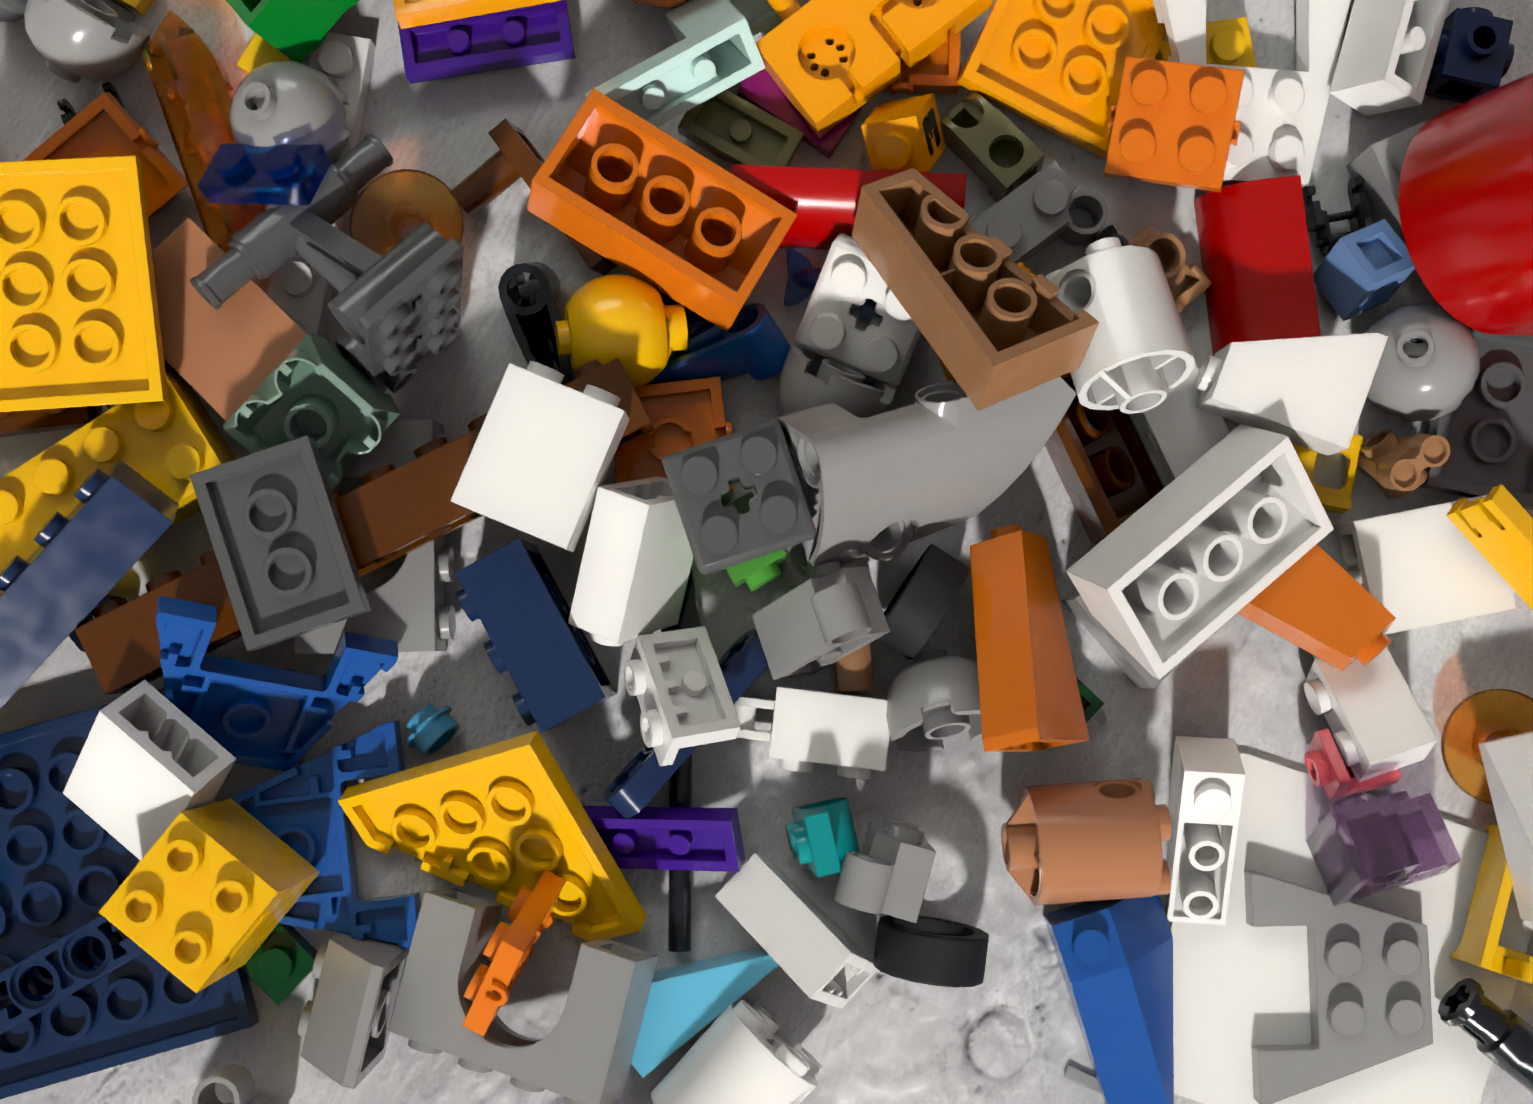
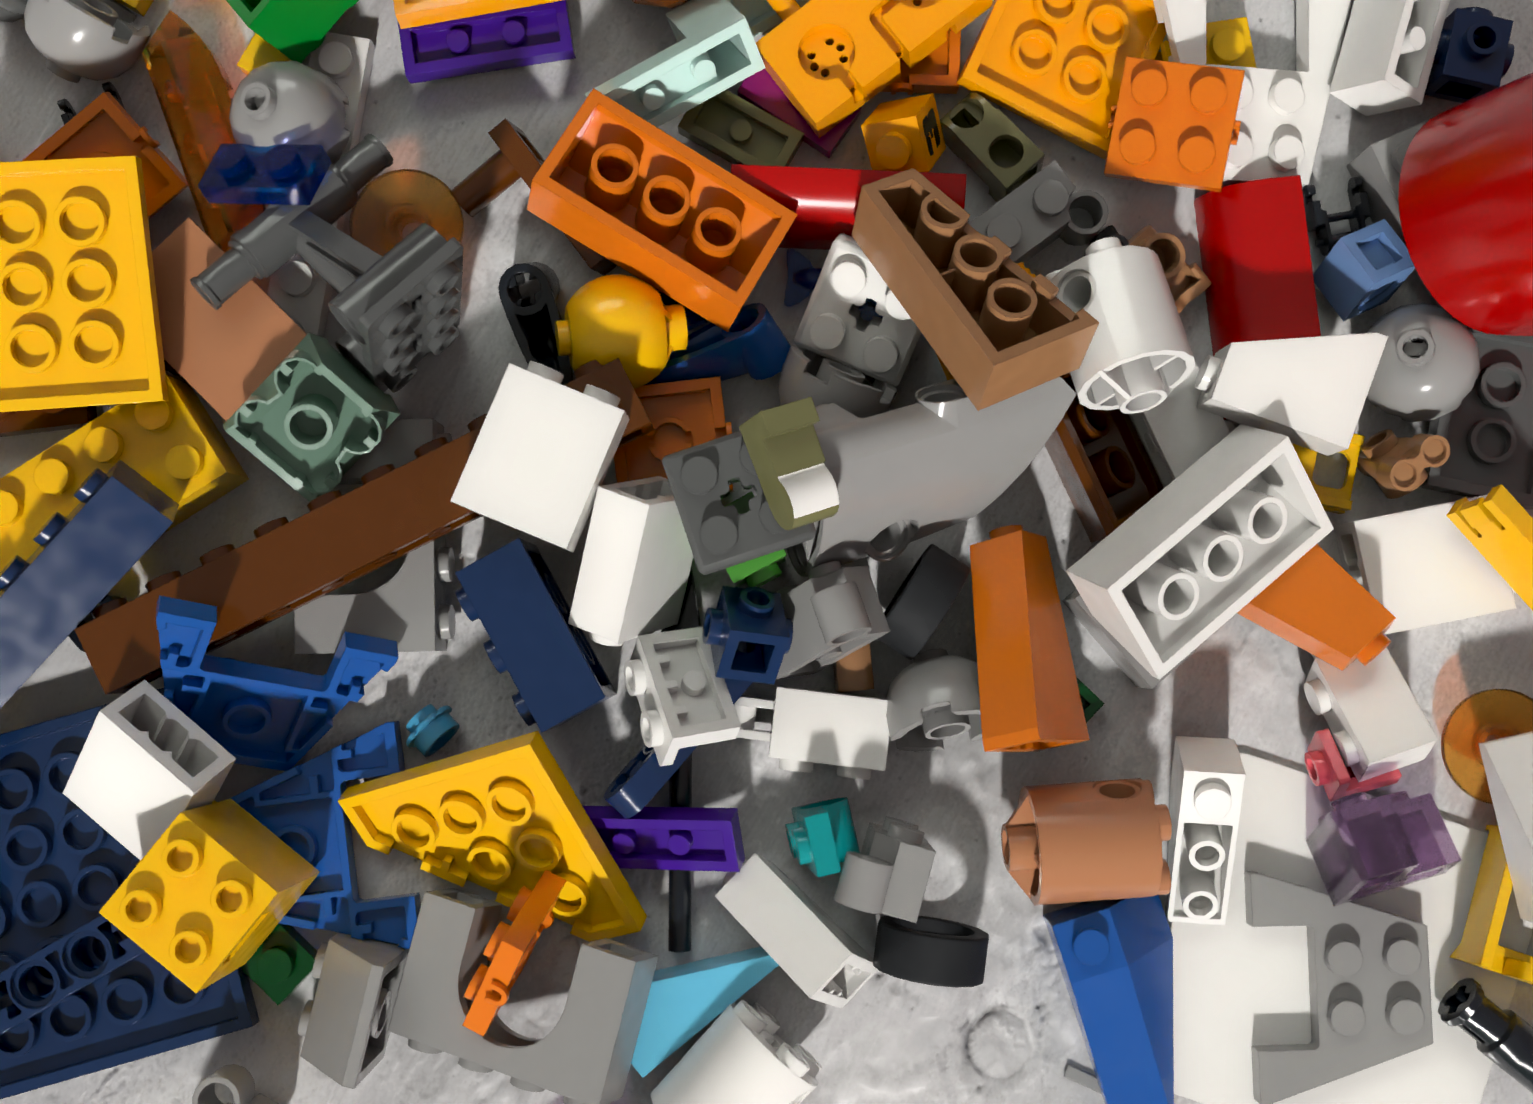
(280, 543): dark grey plate -> none
(748, 634): none -> dark blue brick
(791, 463): none -> olive leg

